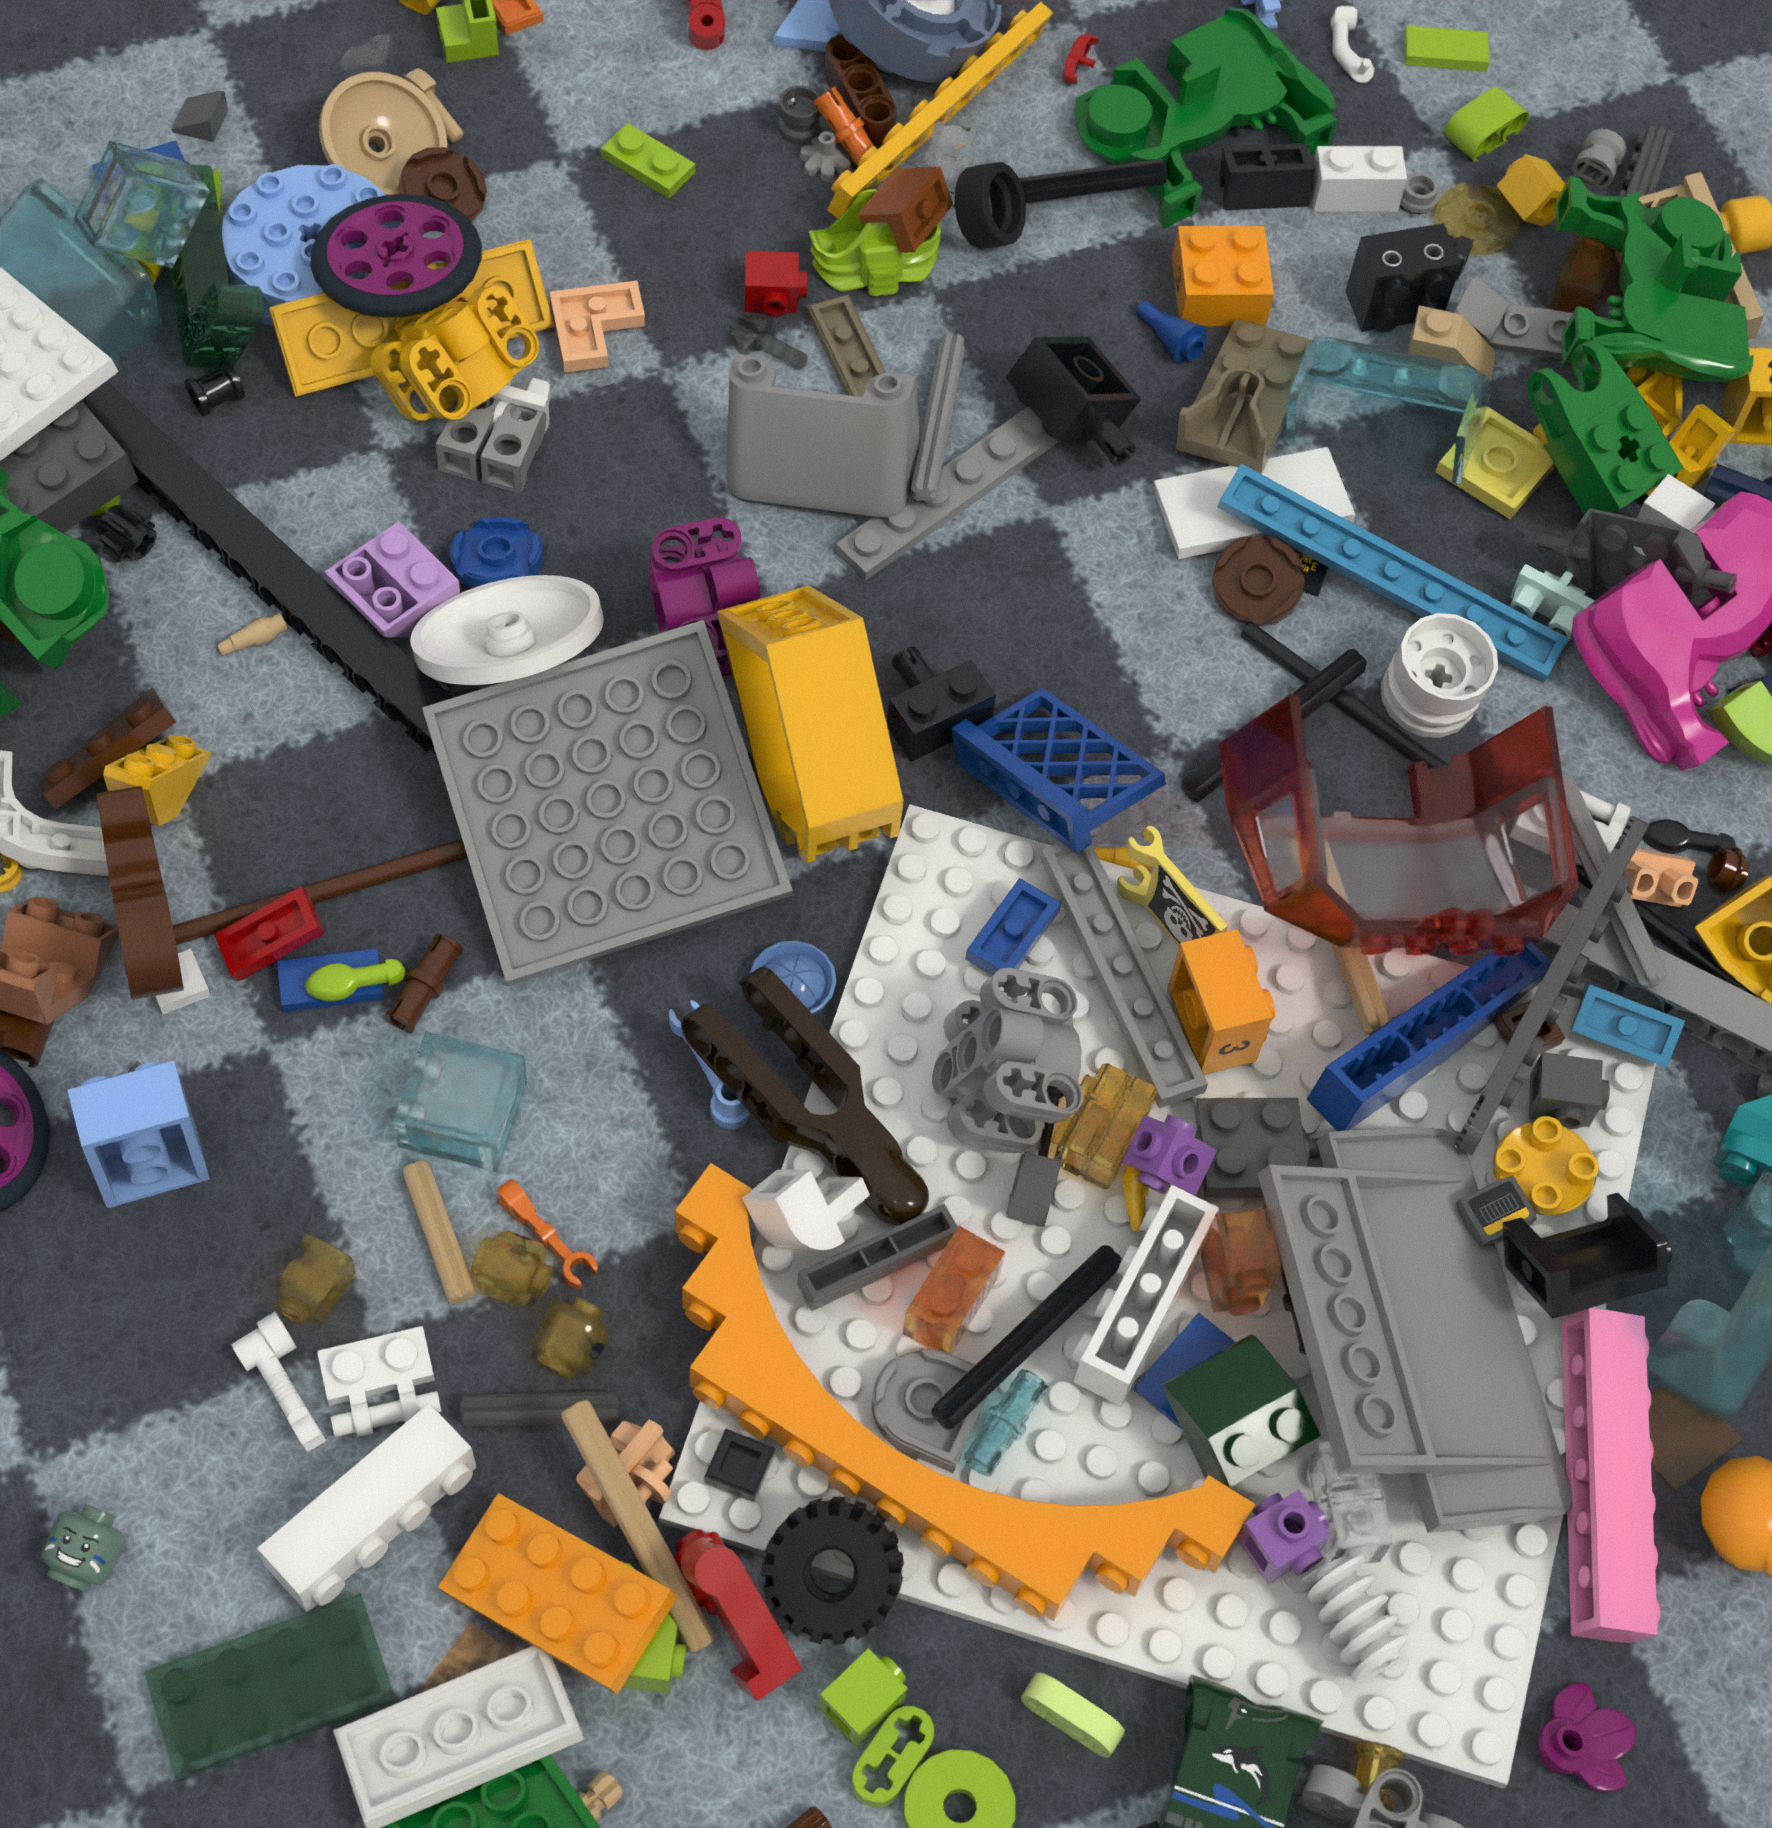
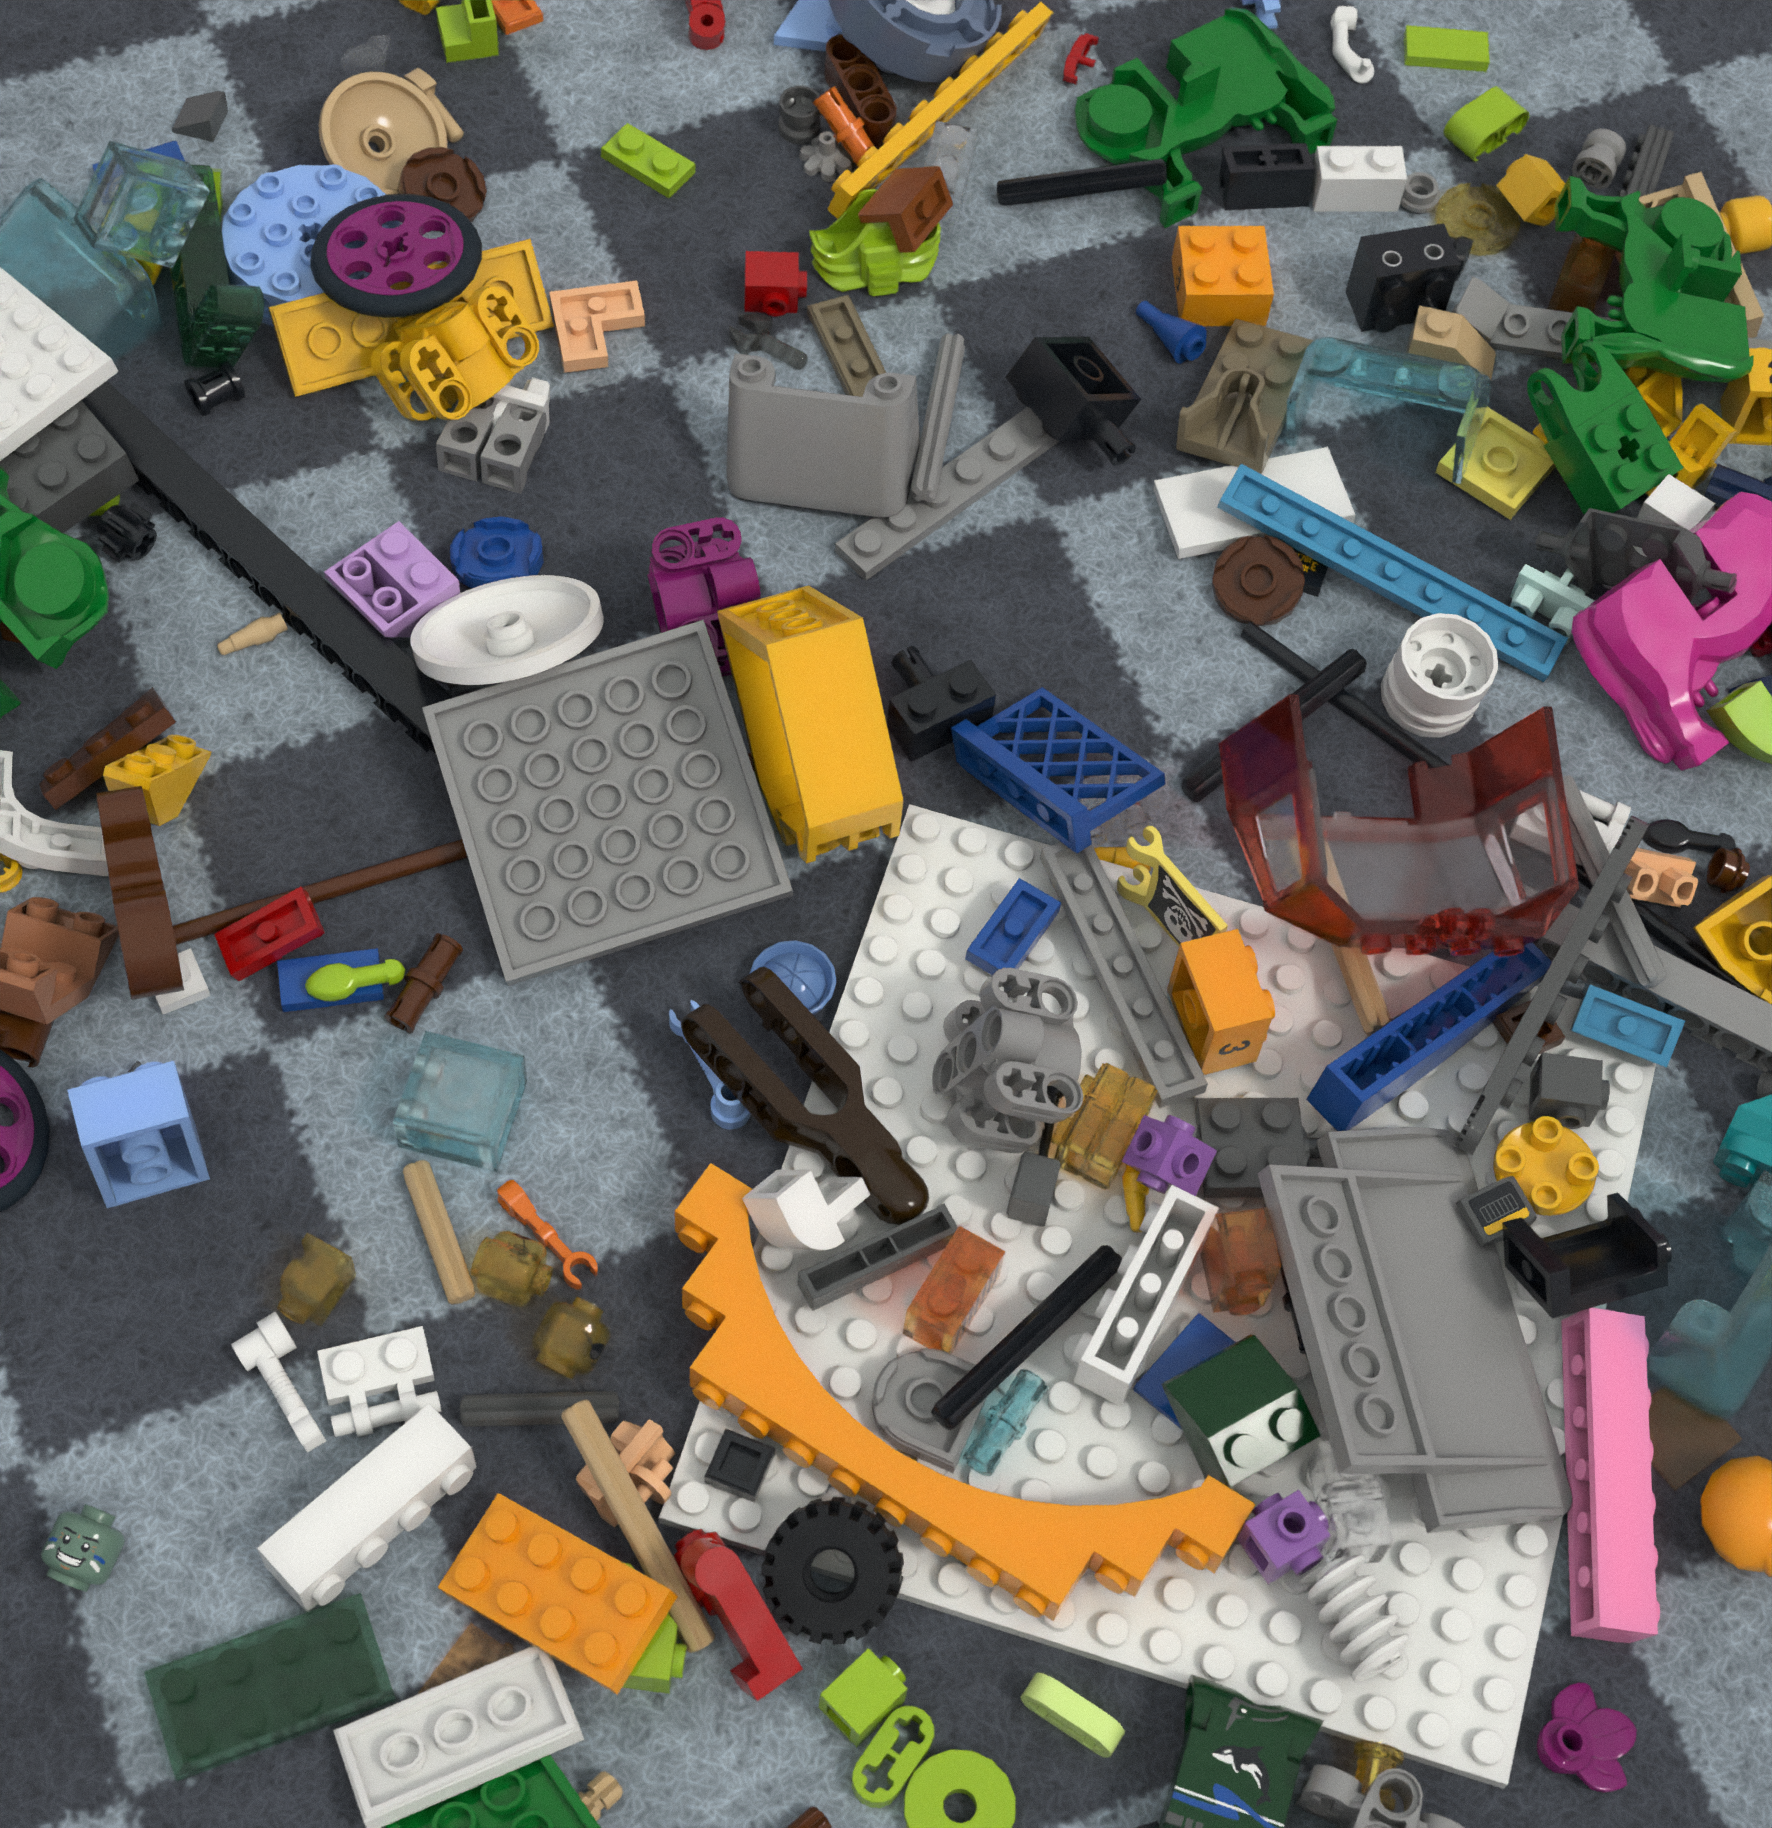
(973, 207): black tyre -> none

